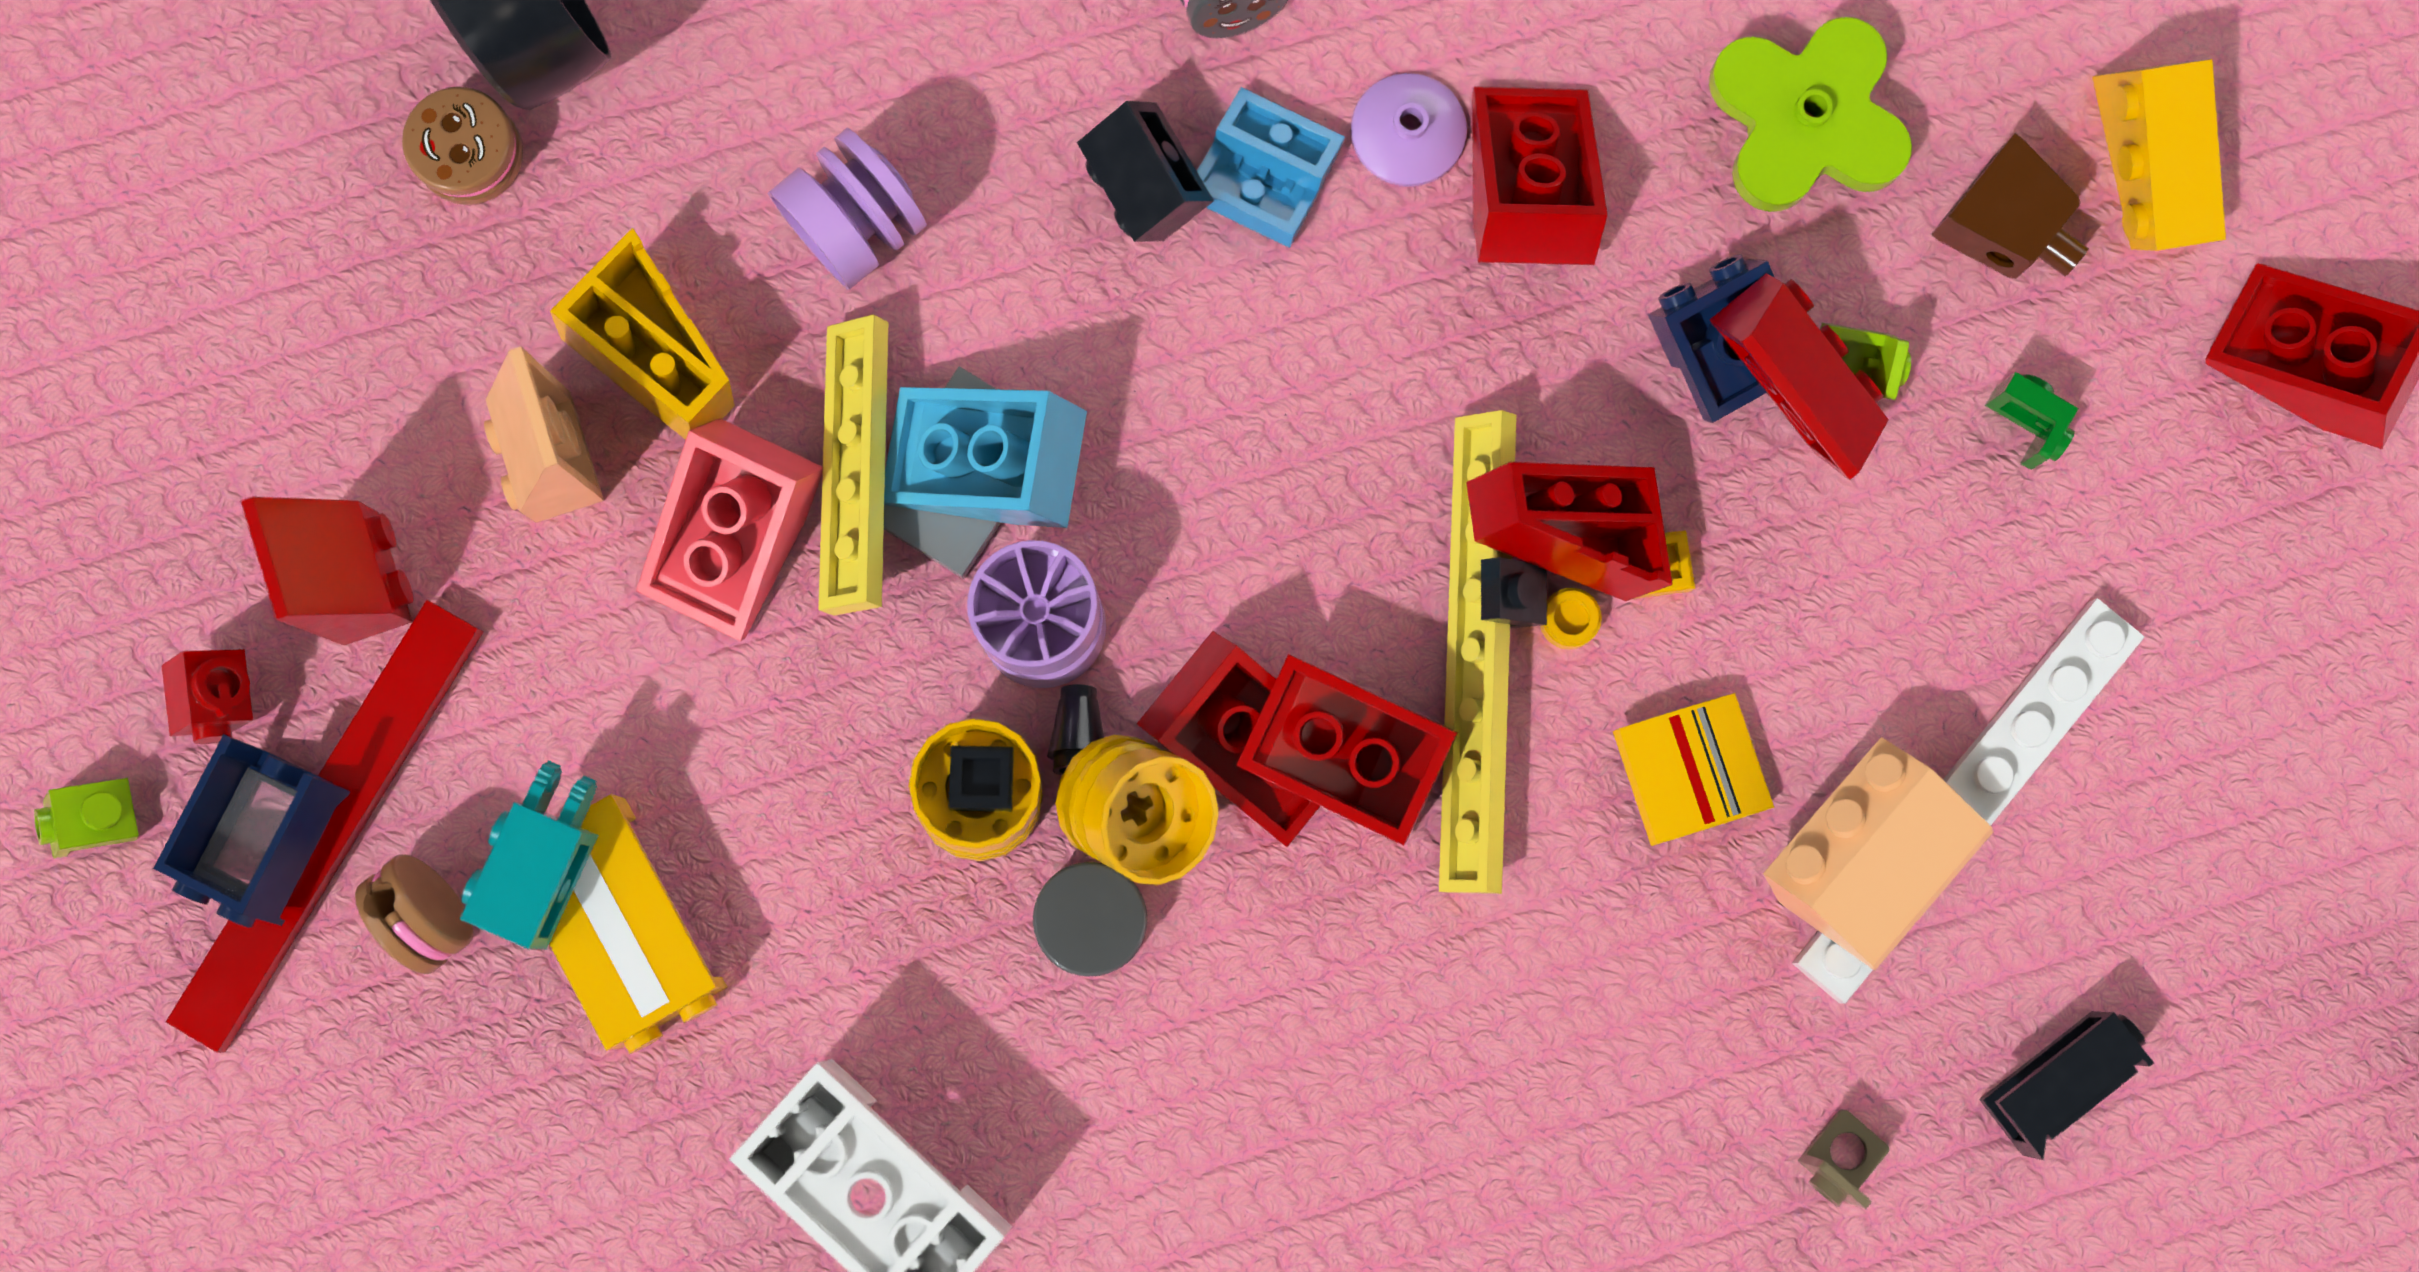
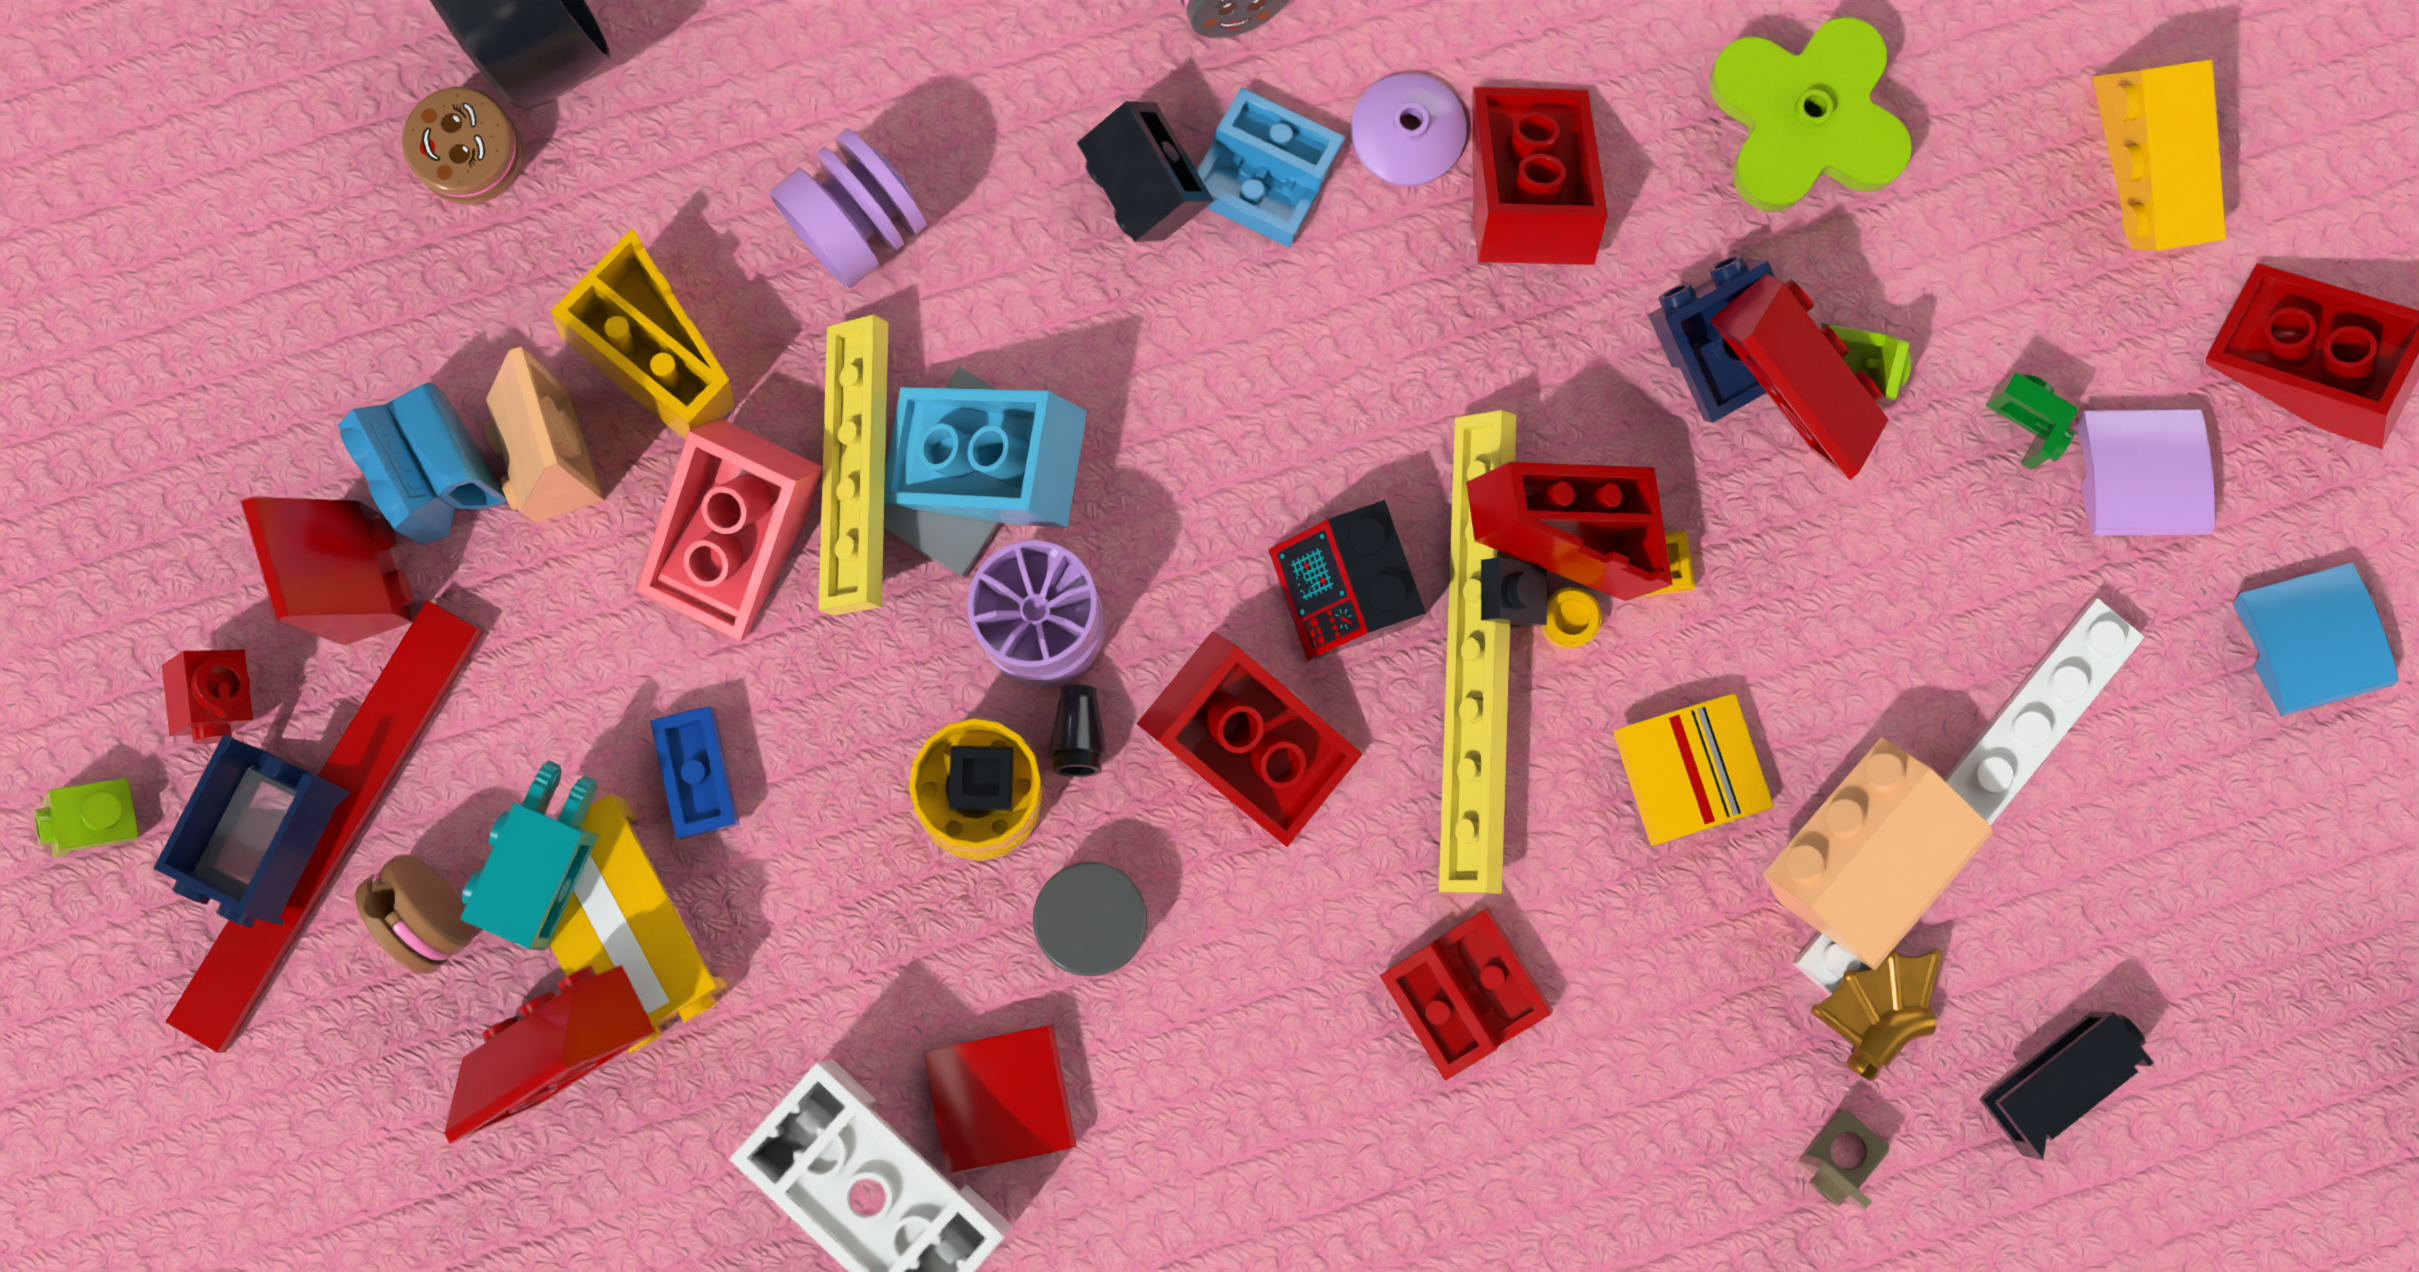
(419, 462): none -> dark azure piece
(546, 1049): none -> red slope
(694, 772): none -> blue plate
(999, 1099): none -> red slope
(1137, 809): yellow wheel -> none
(1347, 581): none -> black slope
(1347, 749): red slope -> none
(1466, 993): none -> red slope
(1882, 1009): none -> pearl gold arm
(2015, 215): reddish brown torso -> none
(2147, 472): none -> lavender slope
(2317, 639): none -> dark azure slope

